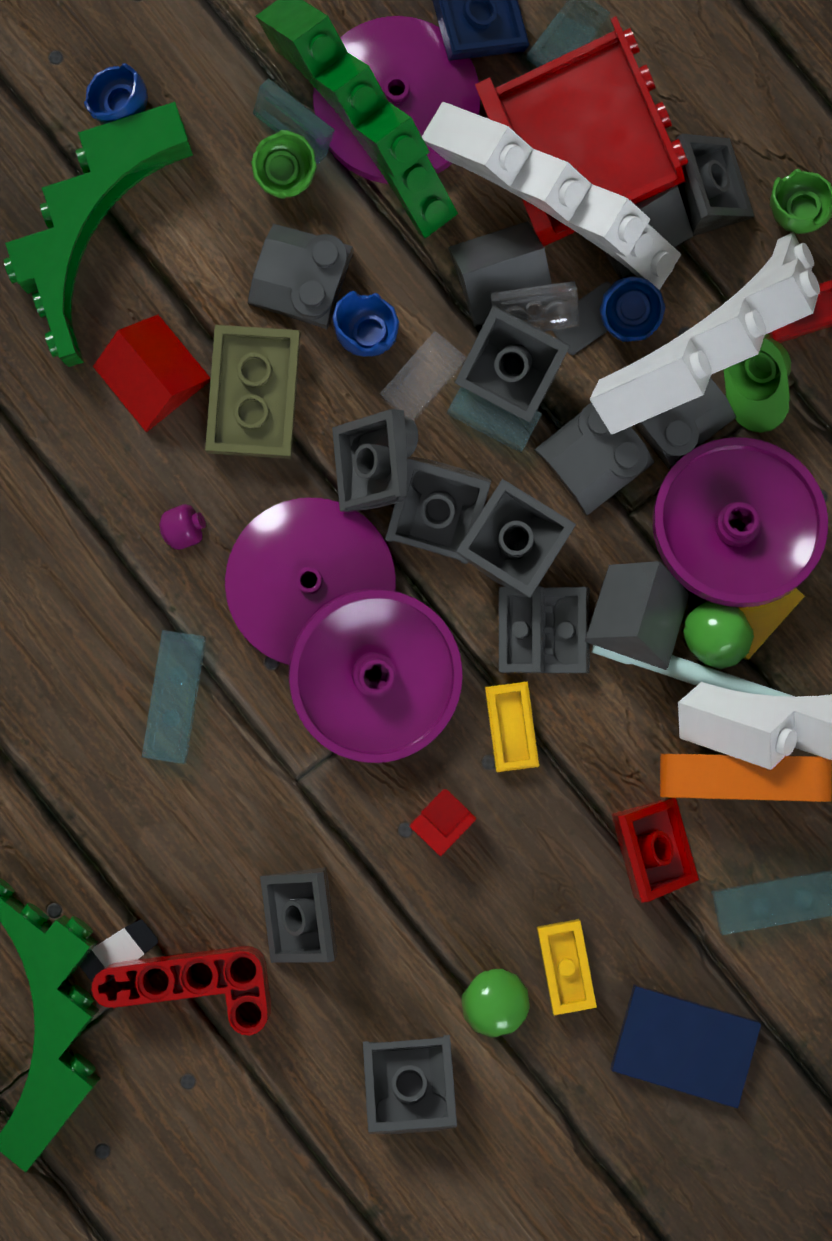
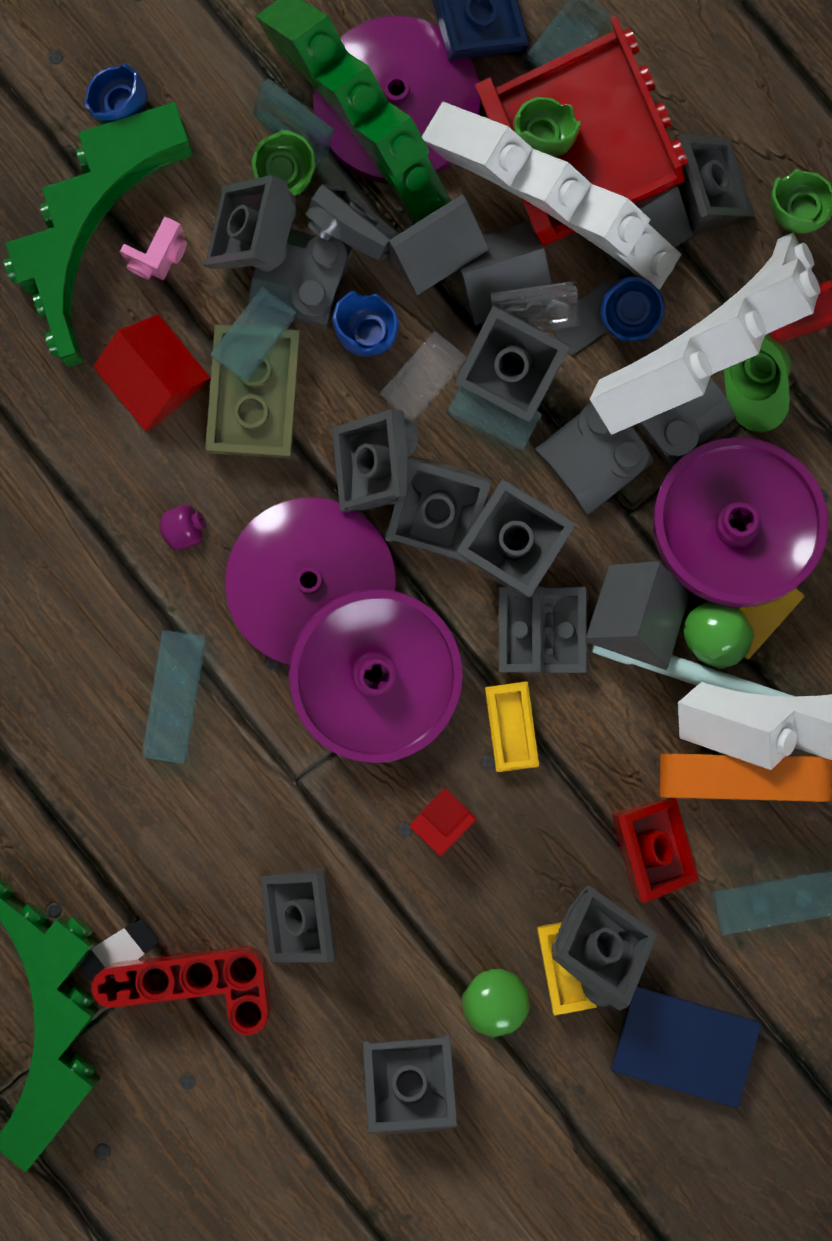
(166, 248): none -> bright pink bracket
(252, 225): none -> dark grey slope
(254, 334): none -> clear light blue tile
(346, 218): none -> dark grey slope
(437, 246): none -> dark grey slope
(547, 125): none -> bright green hair
(603, 948): none -> dark grey slope

